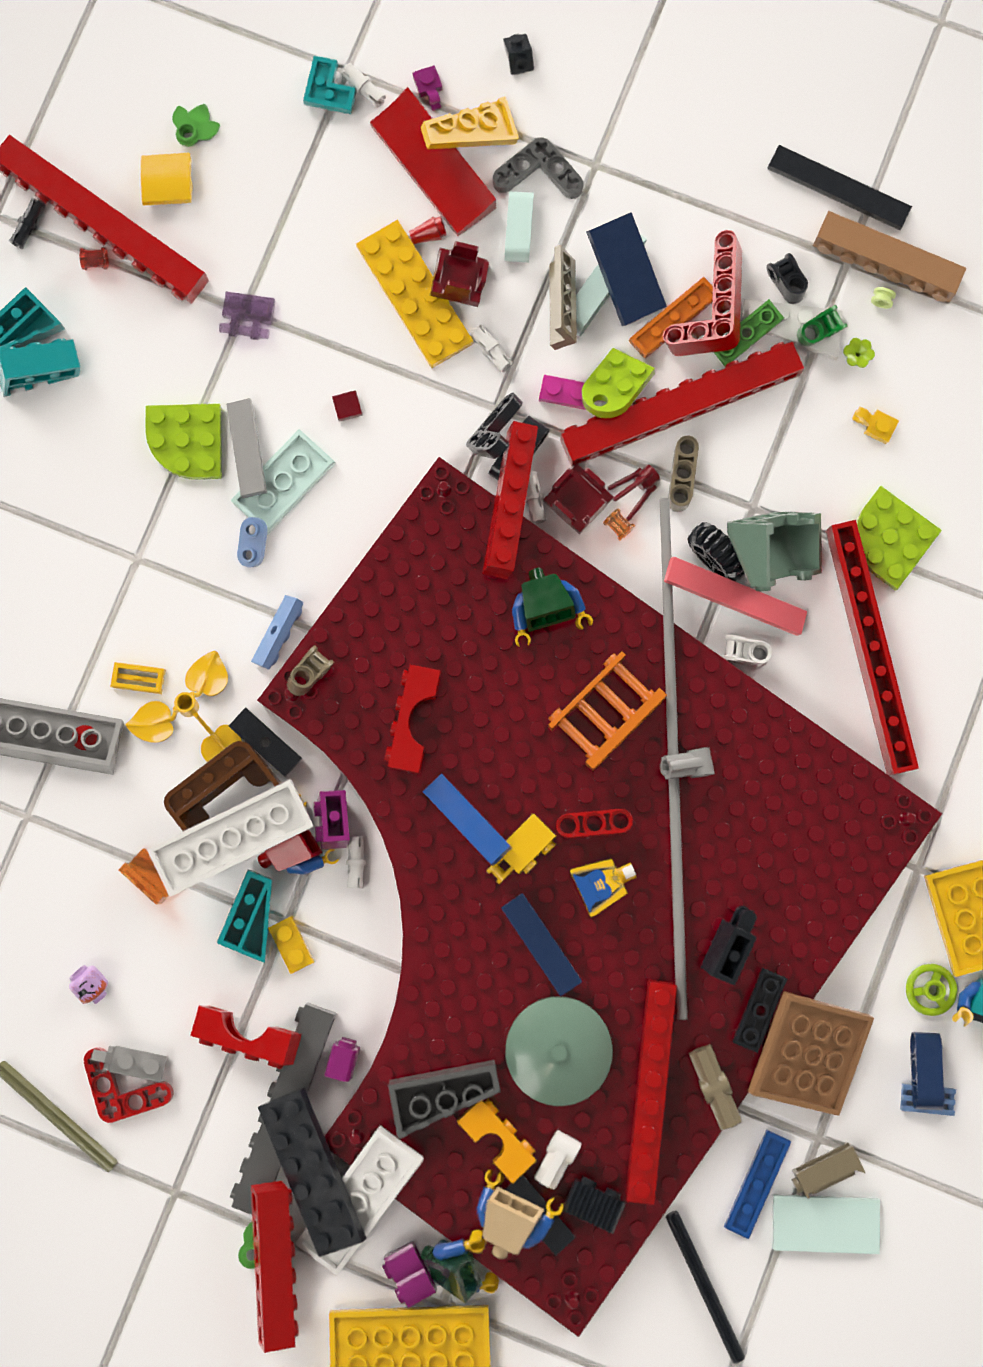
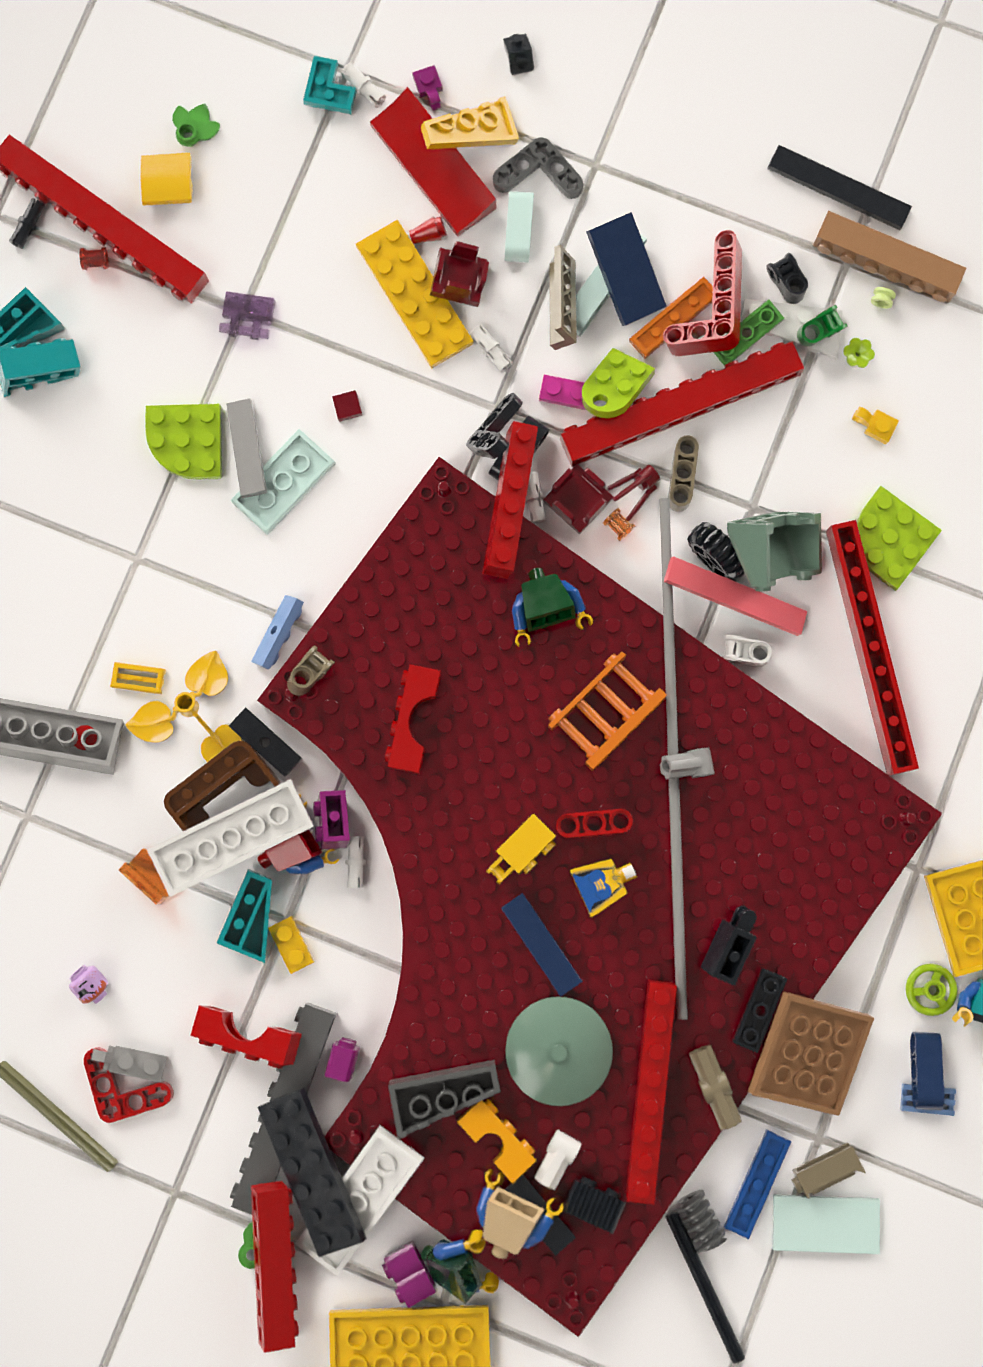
(254, 542): medium blue plate -> none
(467, 819): blue tile -> none
(701, 1221): none -> dark grey piece

